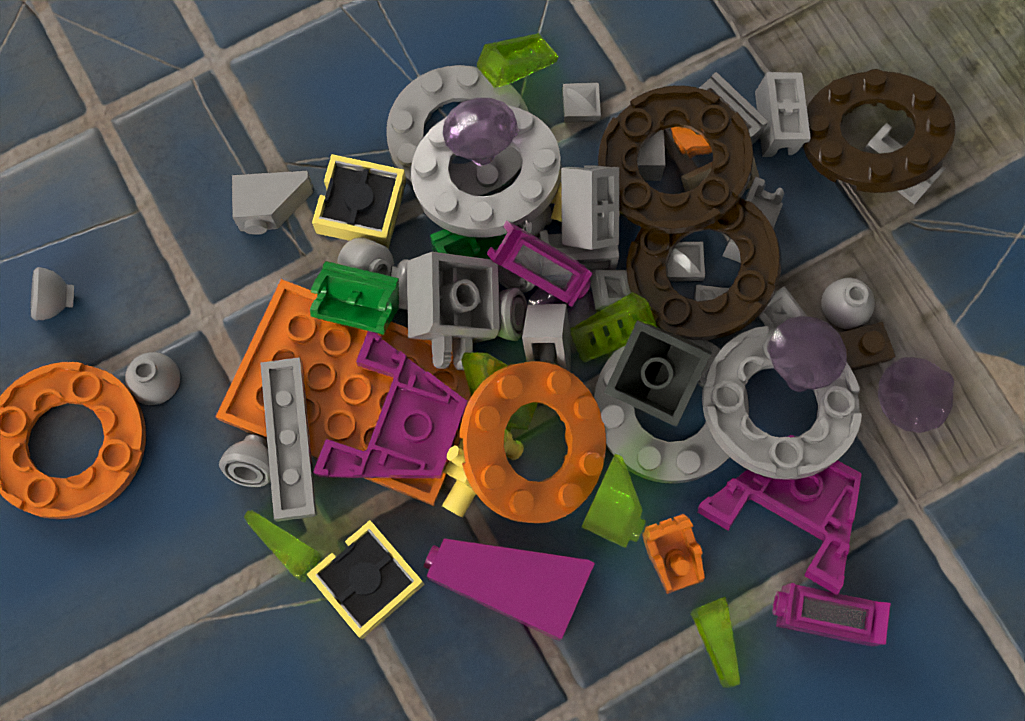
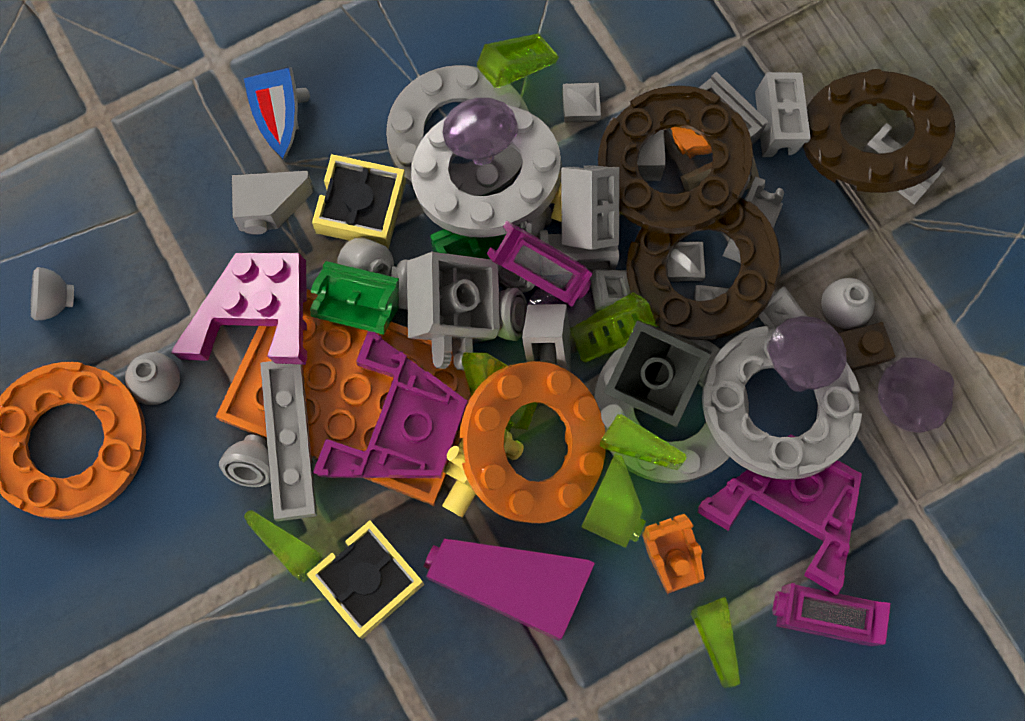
(253, 292): none -> wing
(275, 107): none -> shield
(637, 442): none -> clear neon green slope

